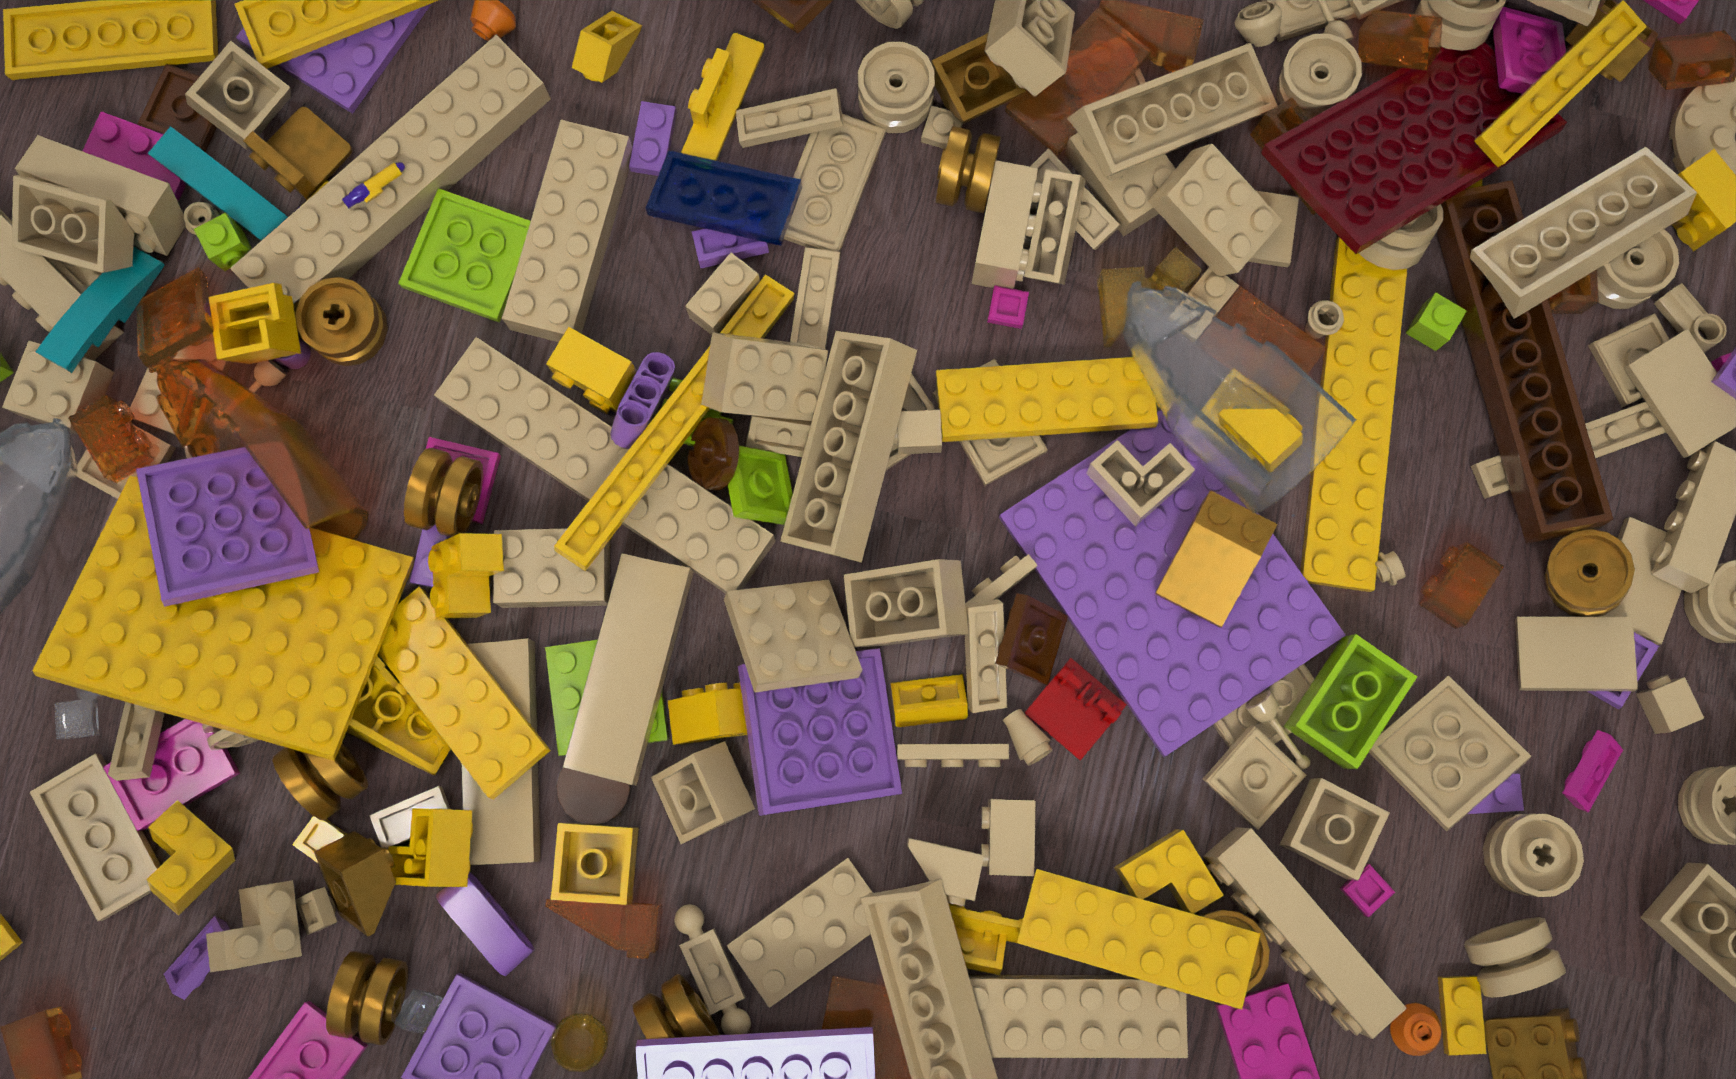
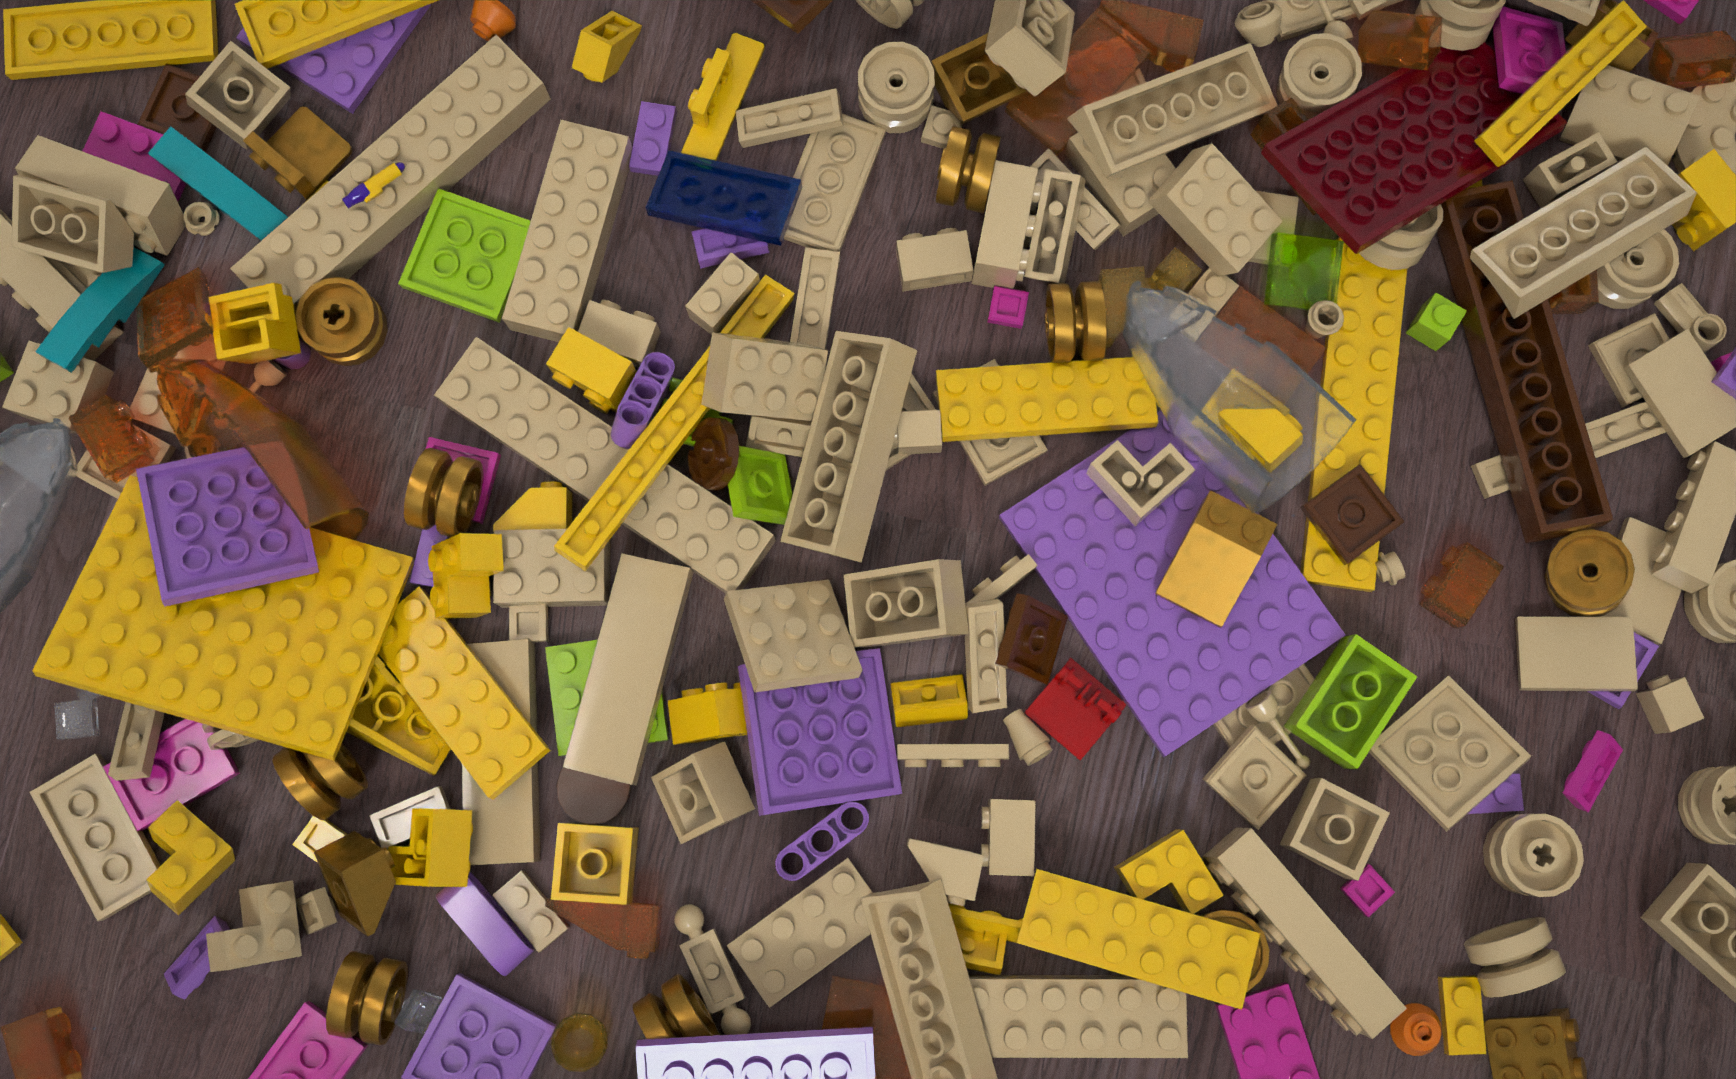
(223, 241): lime brick -> none
(527, 909): none -> tan plate
(528, 622): none -> tan plate
(539, 509): none -> yellow slope
(620, 331): none -> tan brick
(811, 856): none -> medium lavender beam
(934, 259): none -> tan brick
(1075, 322): none -> pearl gold wheel
(1302, 271): none -> clear neon green plate
(1352, 514): none -> reddish brown tile
(1569, 169): none -> tan brick
(1630, 114): none -> tan slope

